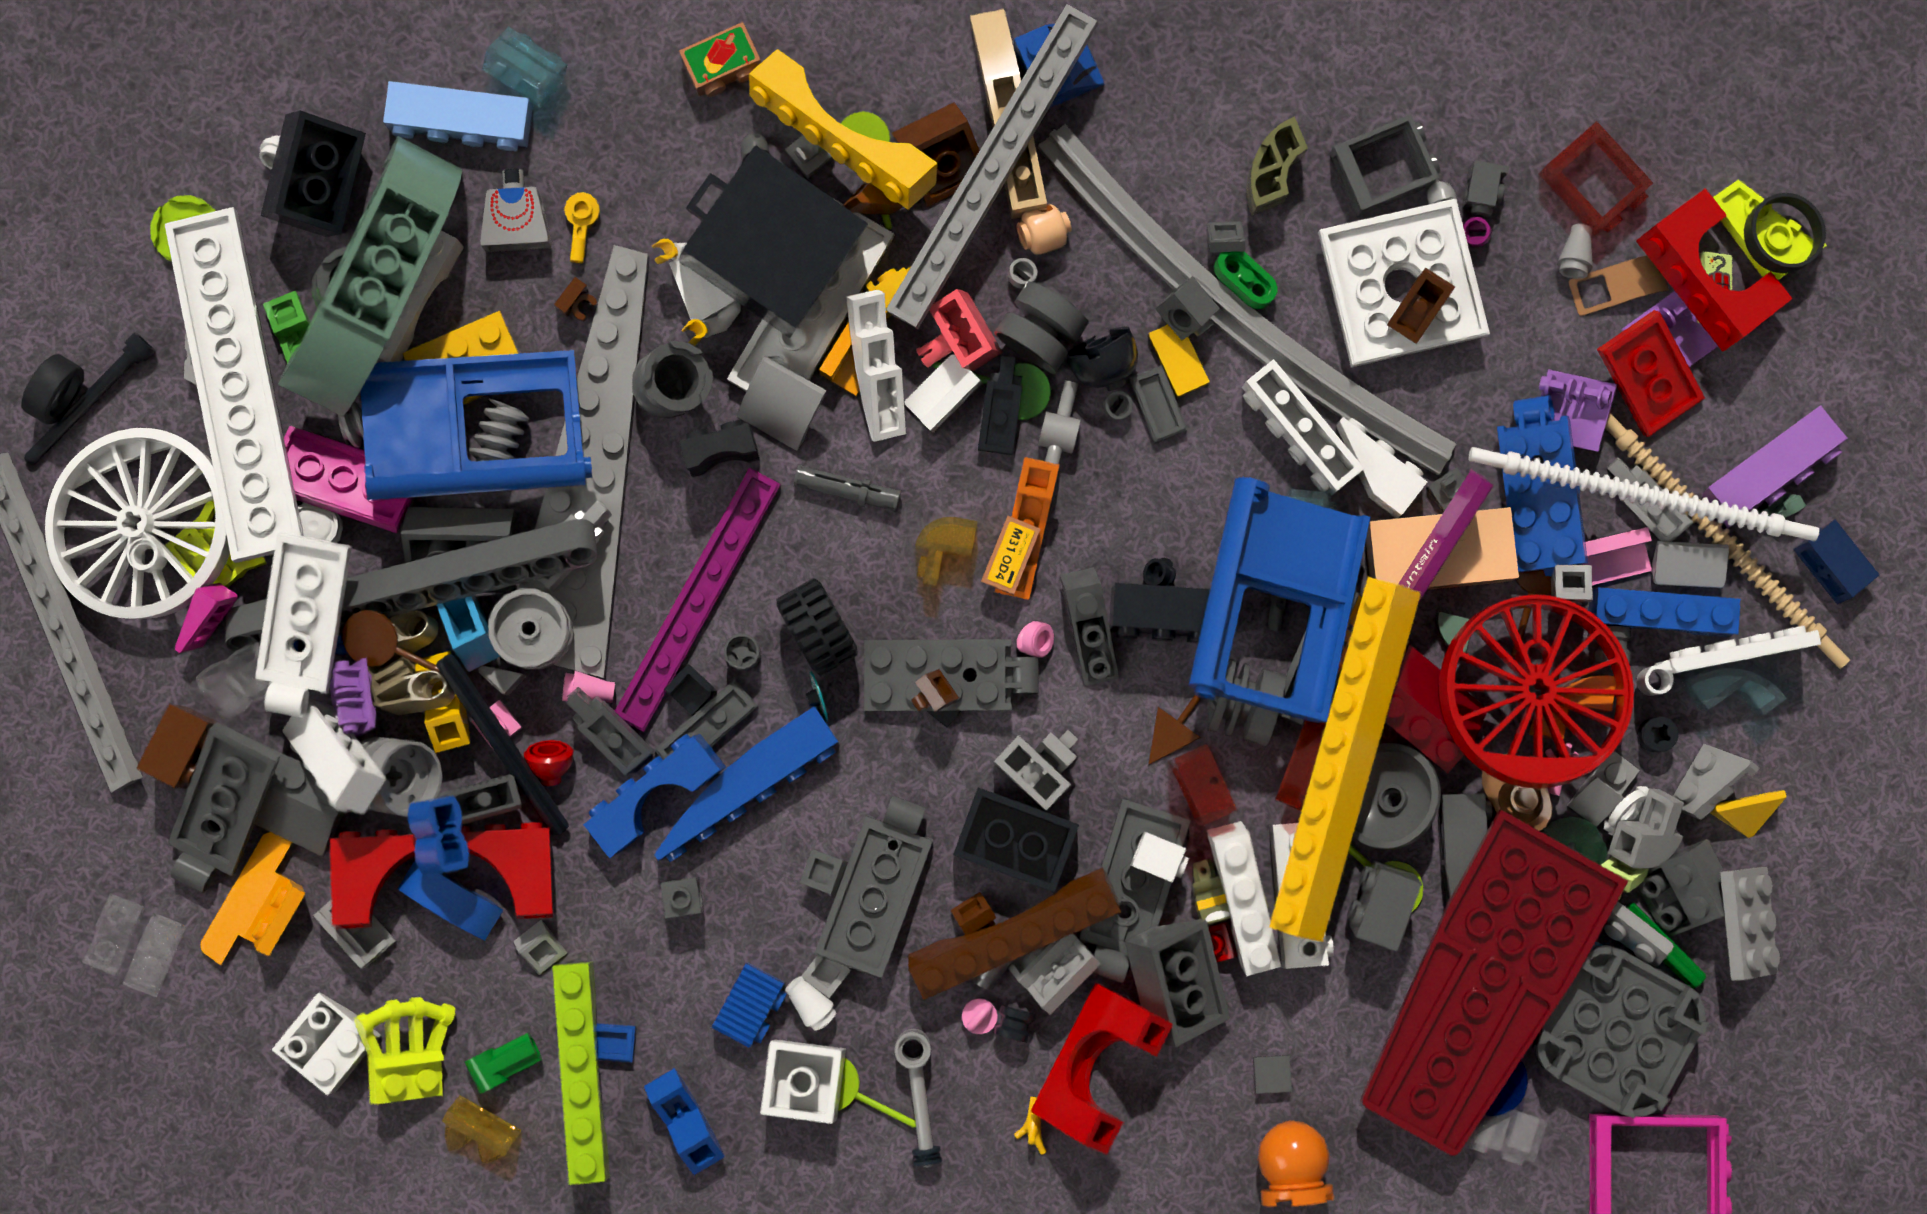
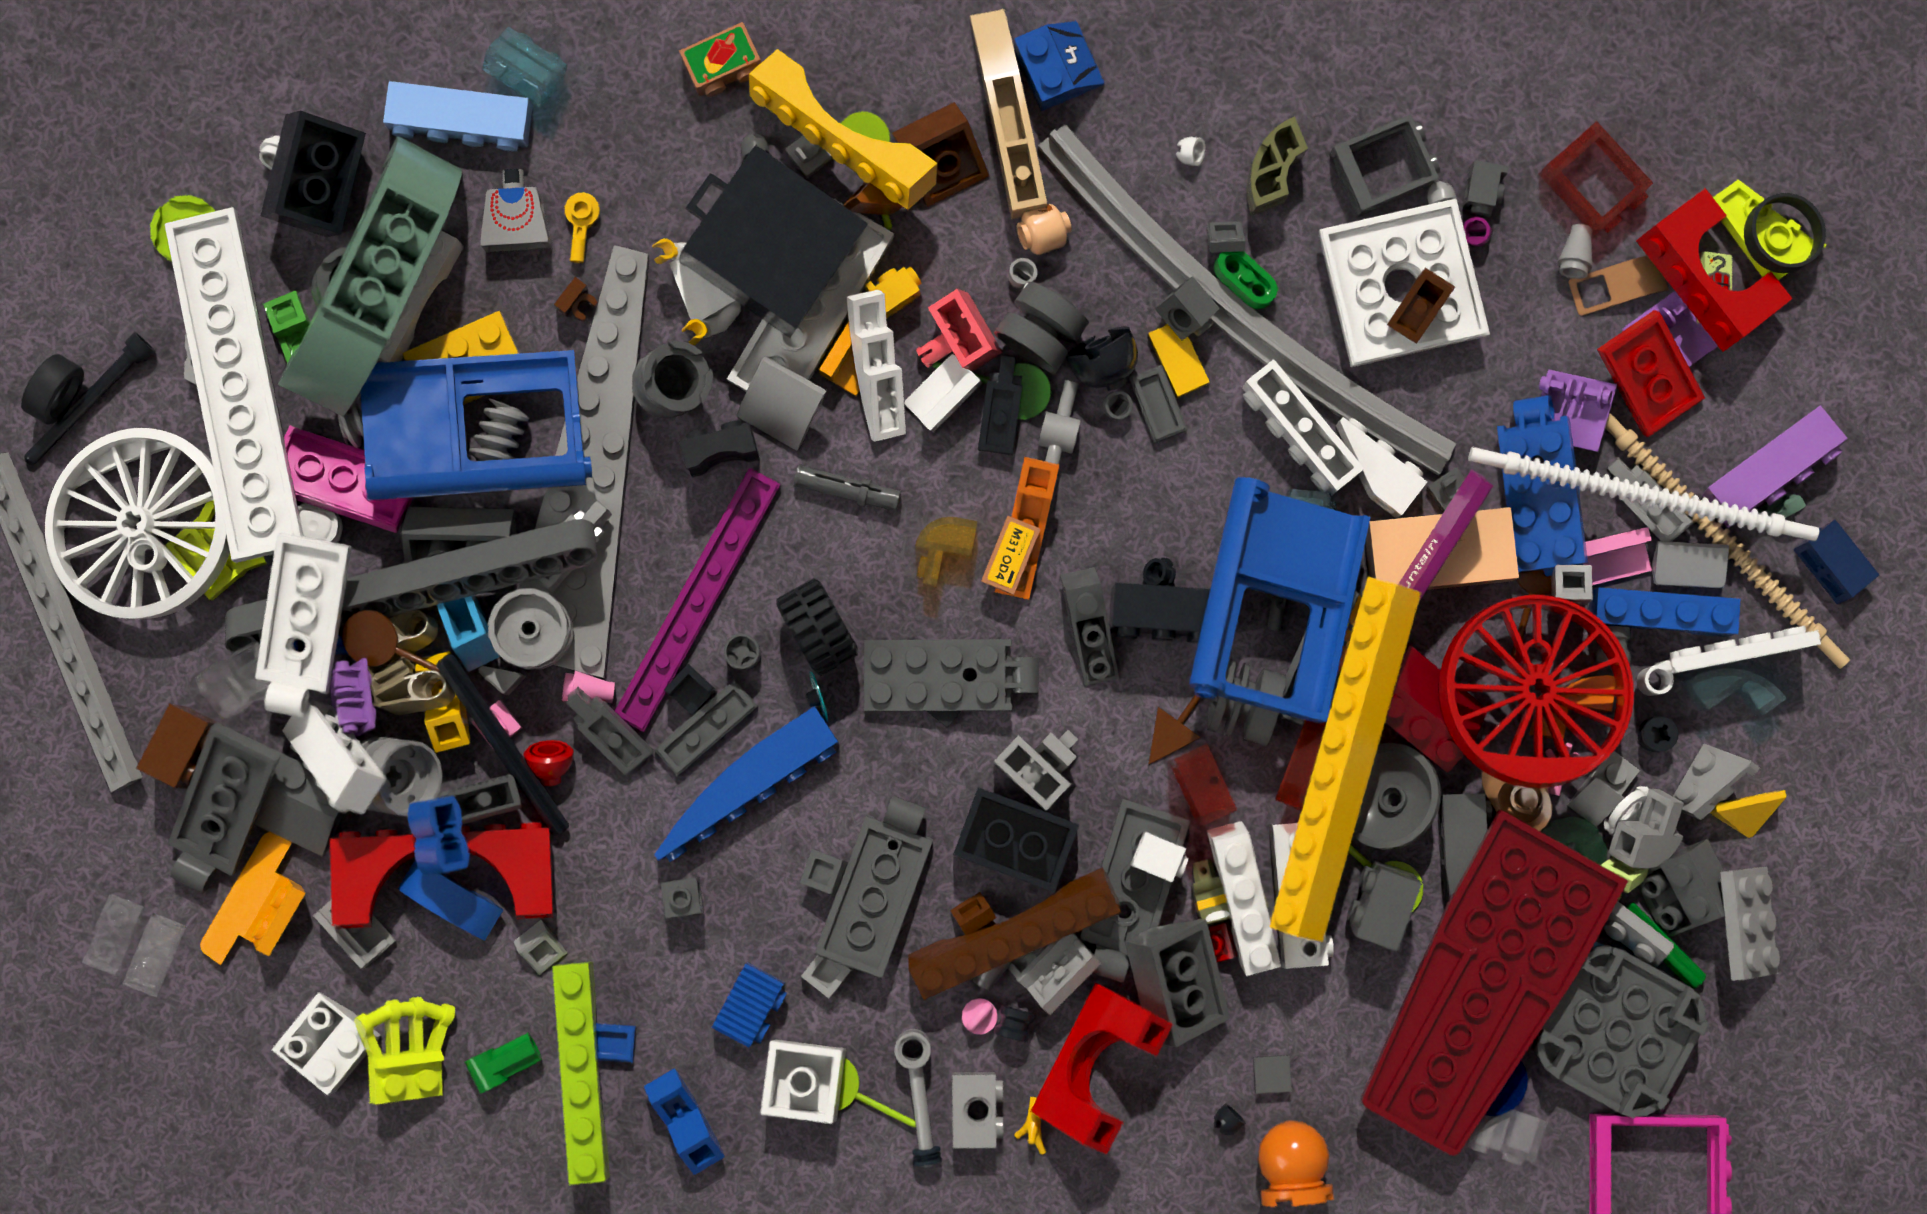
(204, 615): dark pink slope -> none
(469, 1121): clear yellow tile -> none
(620, 821): blue arch -> none
(811, 1004): white cone -> none
(934, 692): reddish brown tile -> none
(966, 1089): none -> light grey brick
(992, 166): light grey plate -> none
(1035, 639): bright pink tile -> none
(1191, 151): none -> white hinge
(1228, 1120): none -> black hinge
(1449, 625): sand green tile -> none

